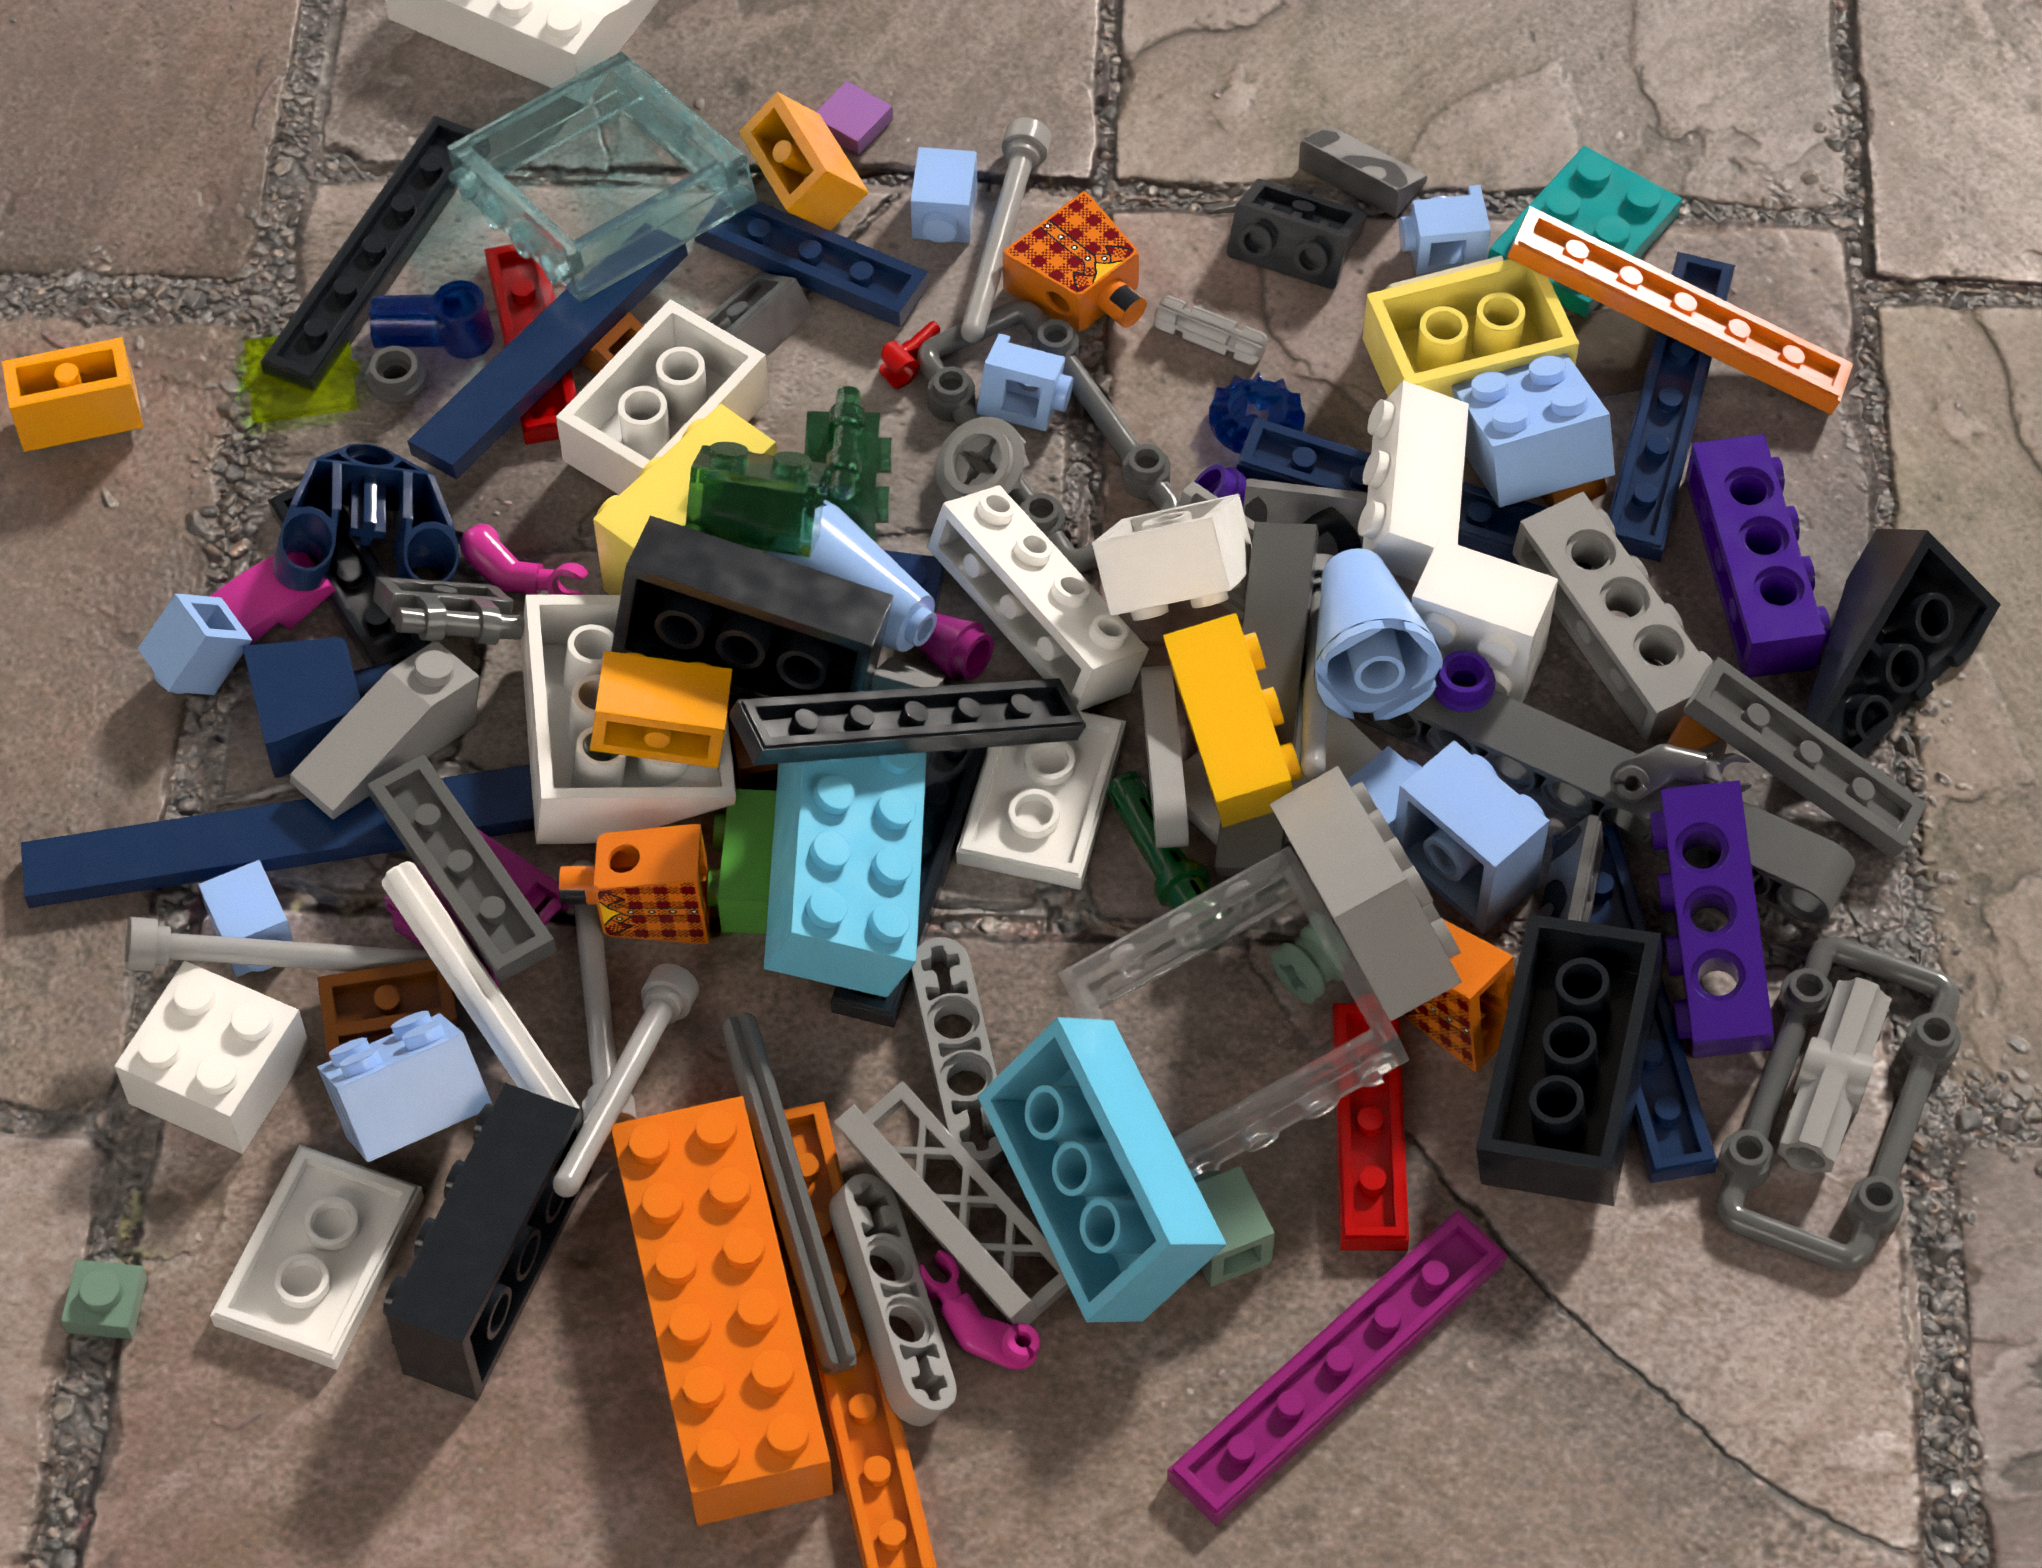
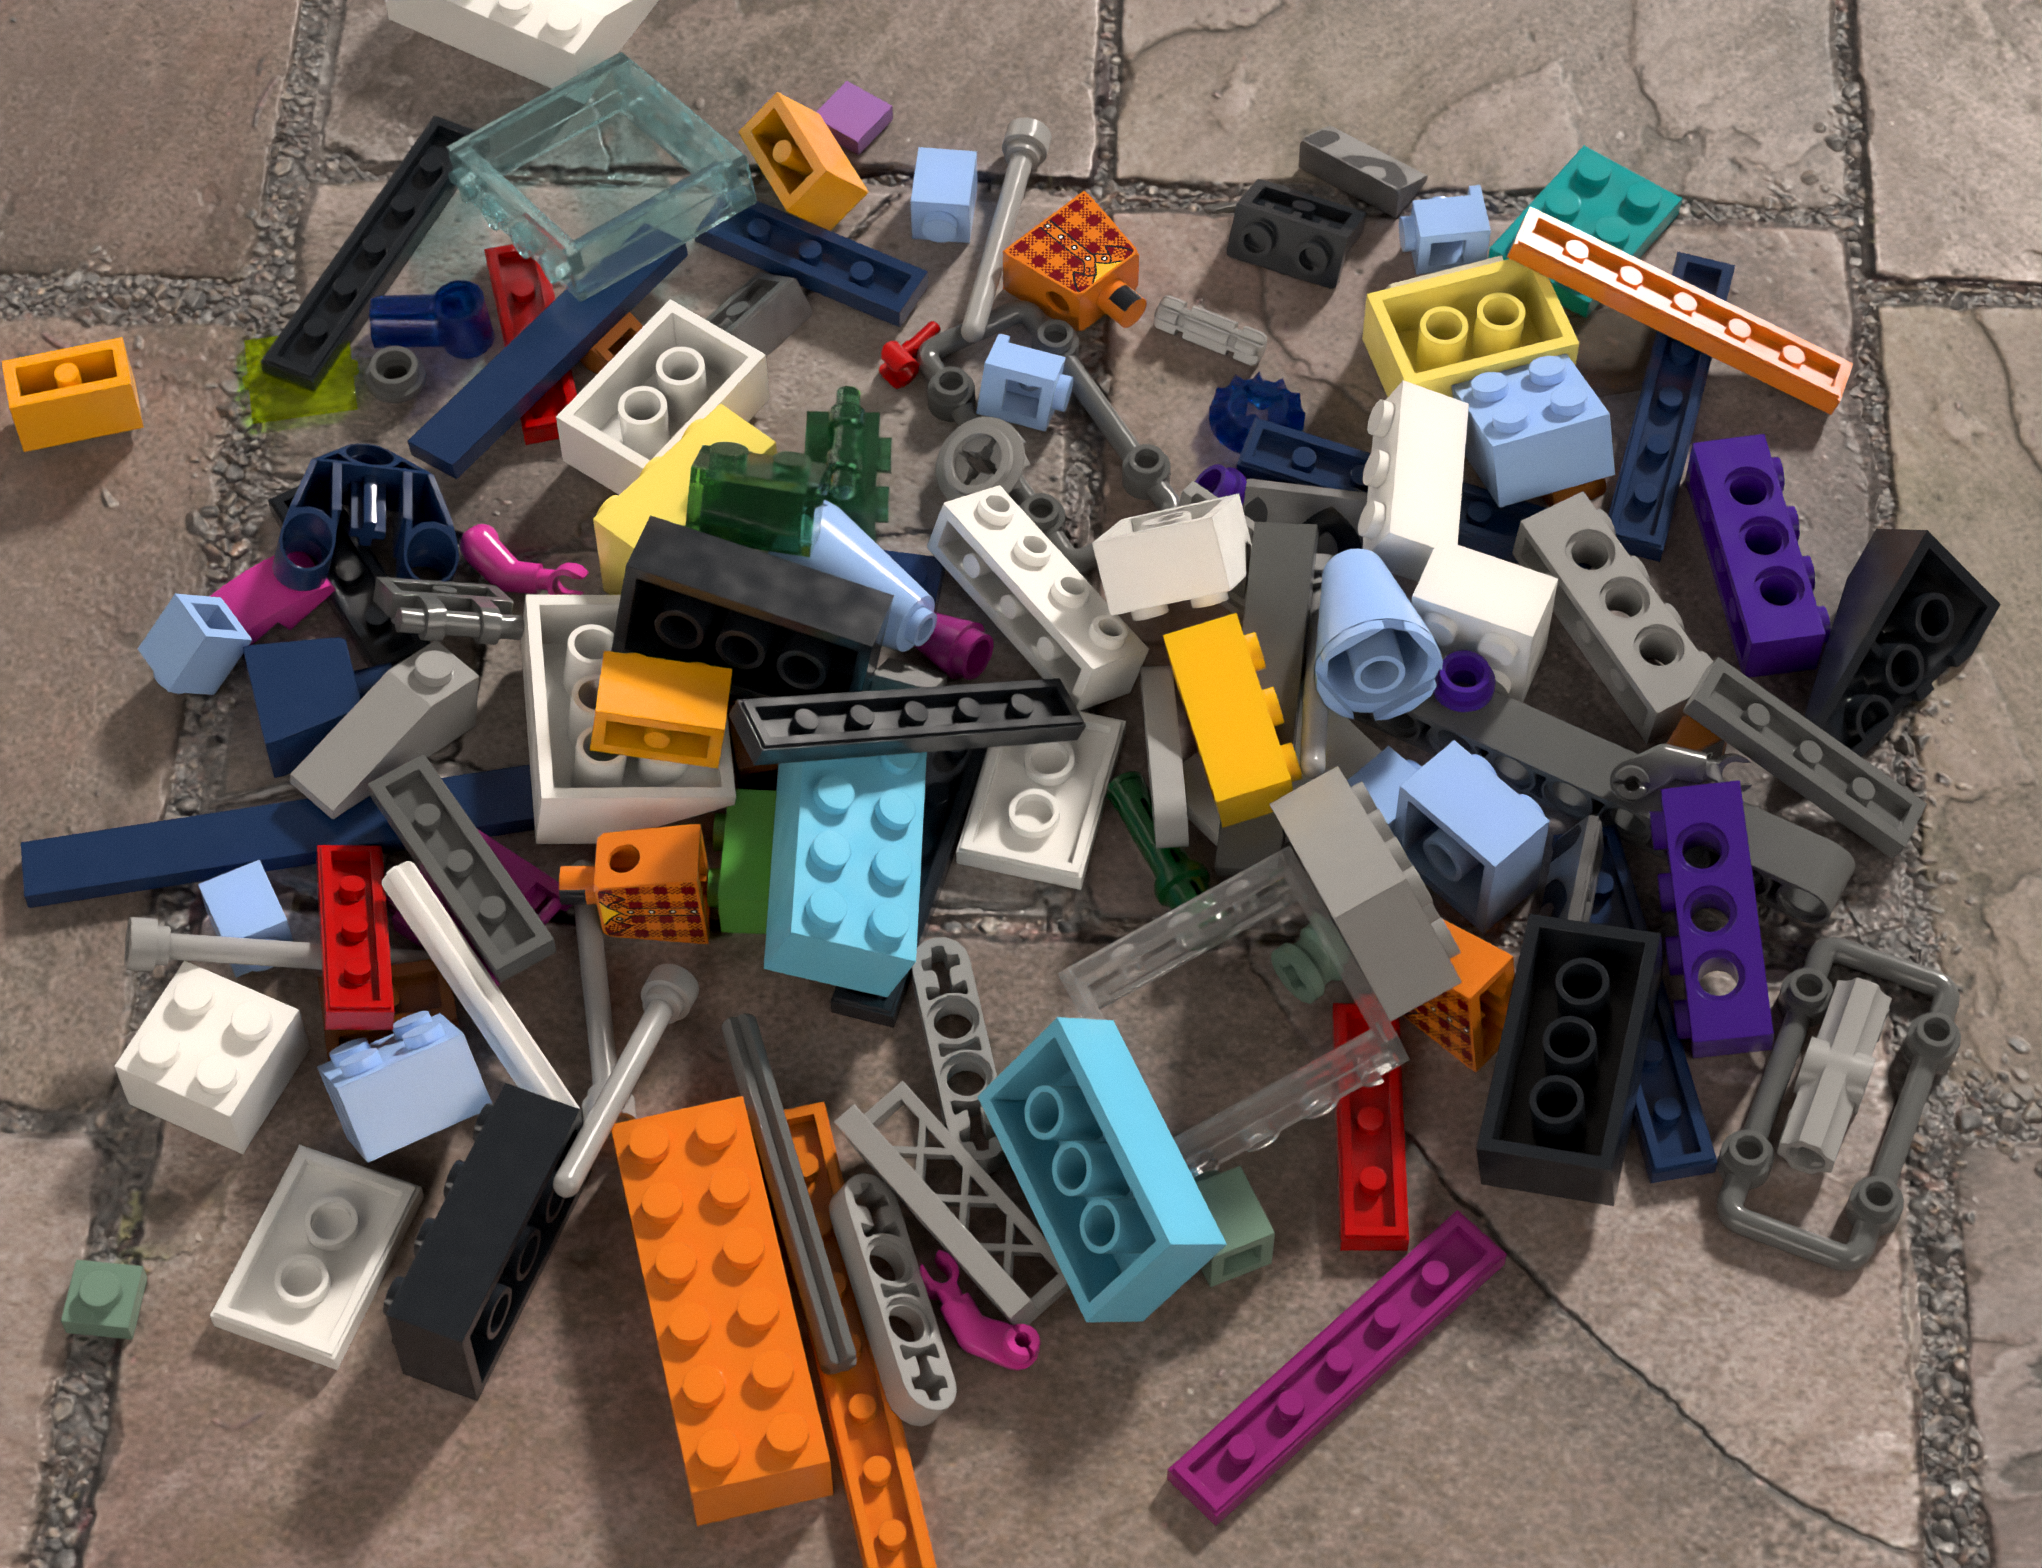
(354, 938): none -> red tile

